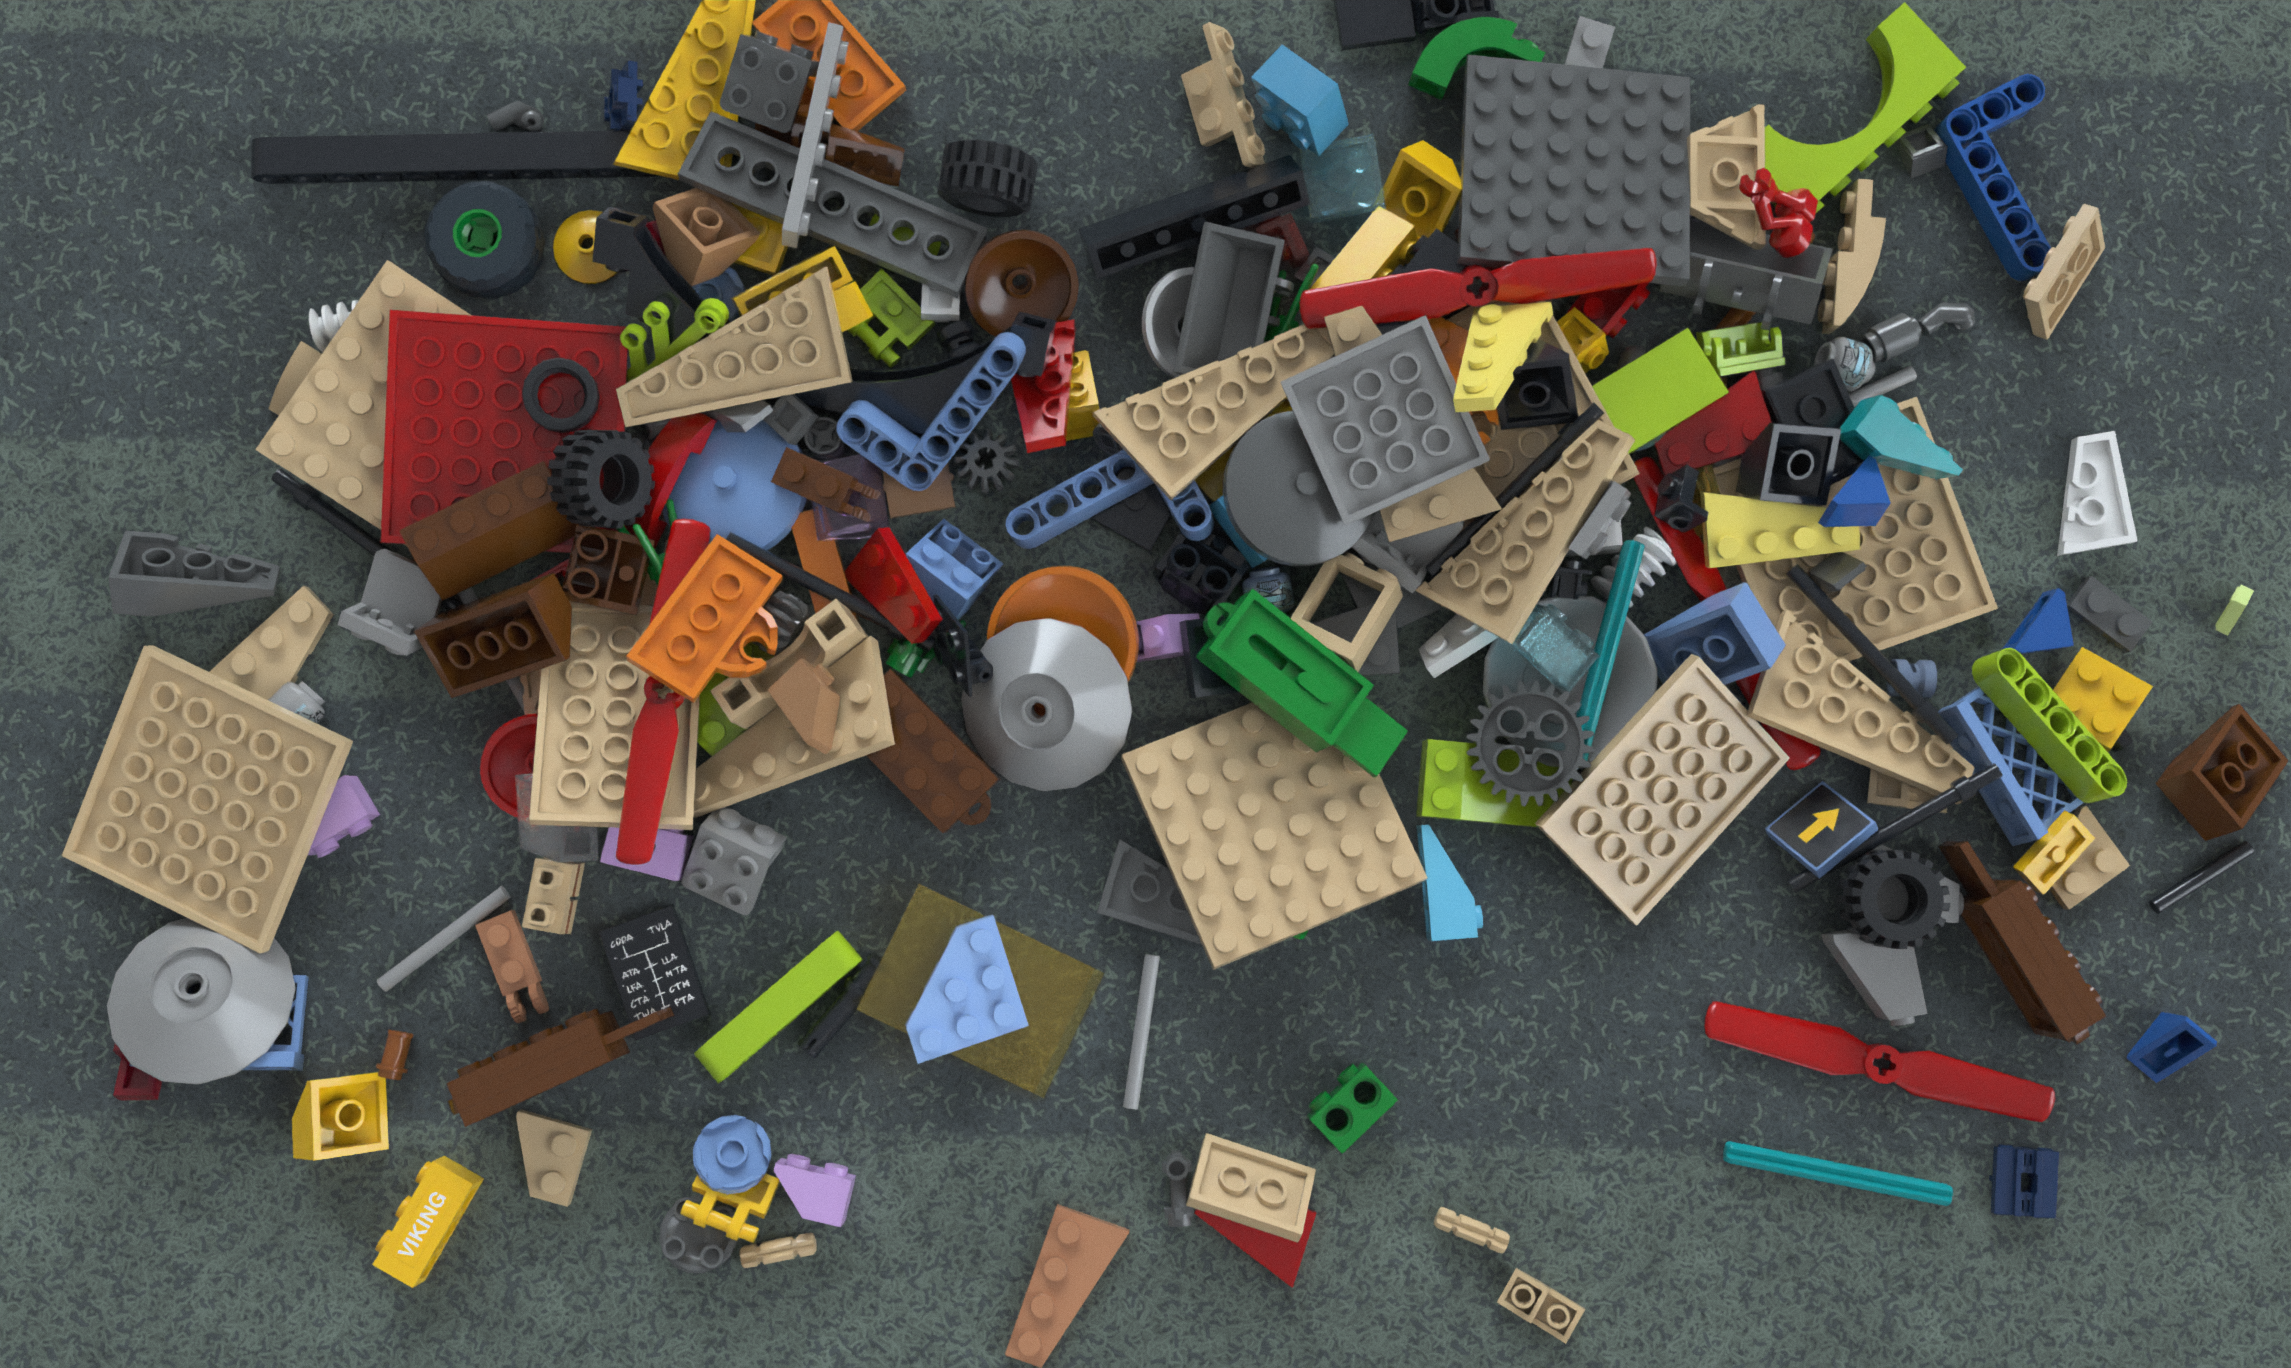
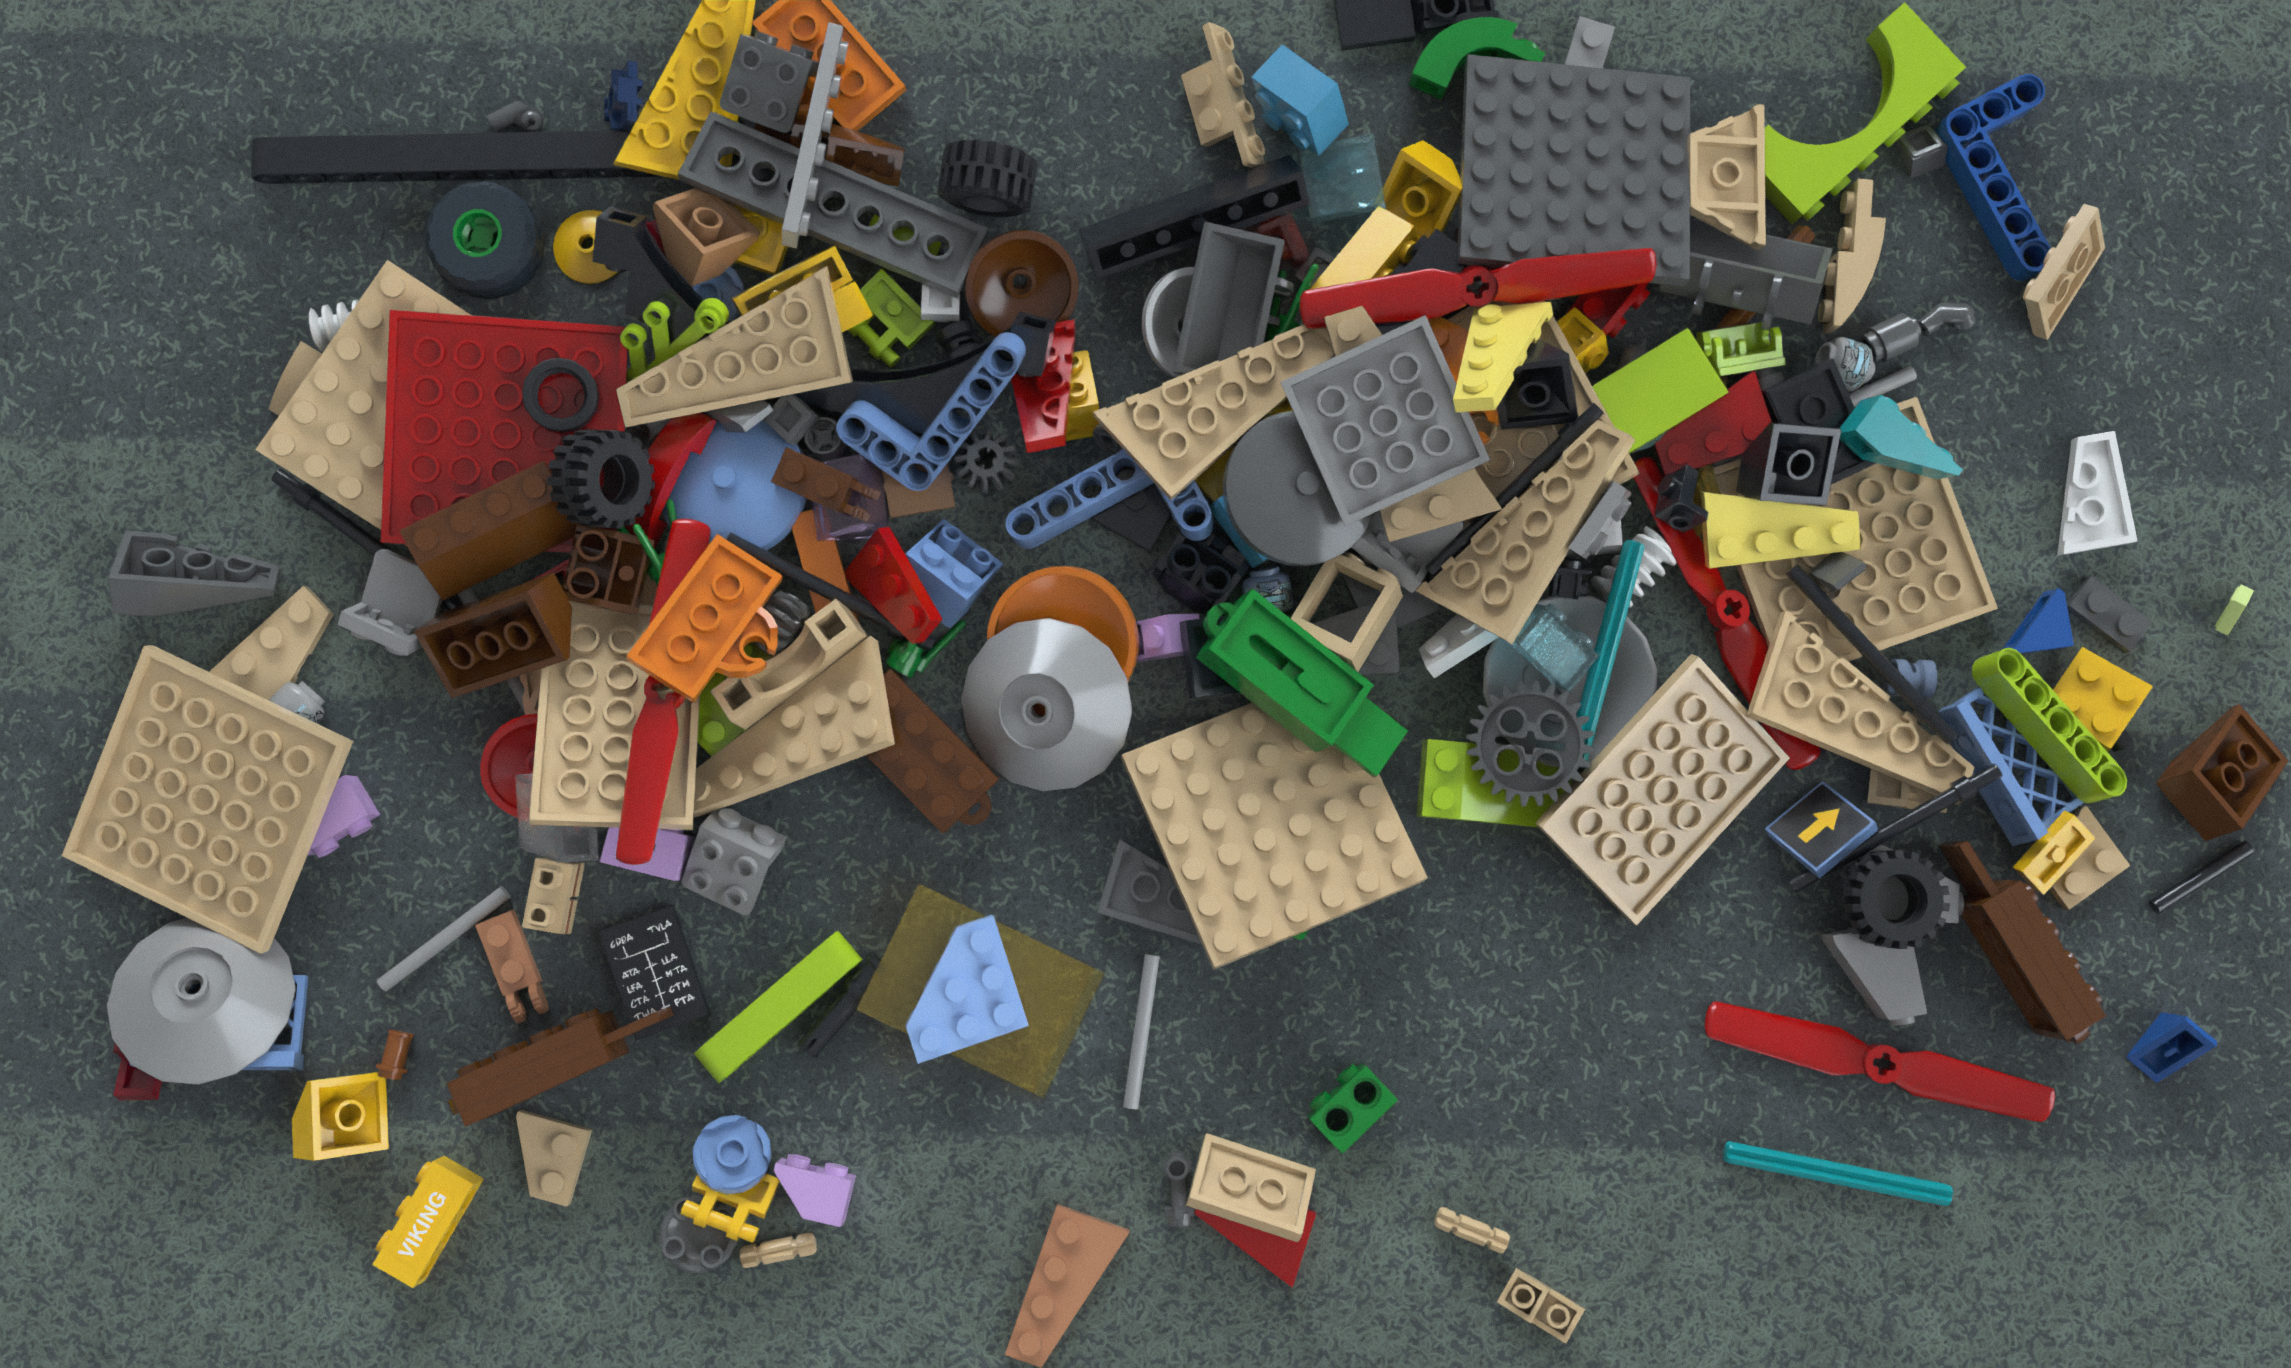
(809, 703): medium nougat slope -> none
(958, 652): black hinge -> none
(1446, 898): medium azure slope -> none
(1724, 631): medium blue slope -> none
(1794, 212): red piece -> none
(1860, 500): blue slope -> none
(2040, 1196): dark blue piece -> none

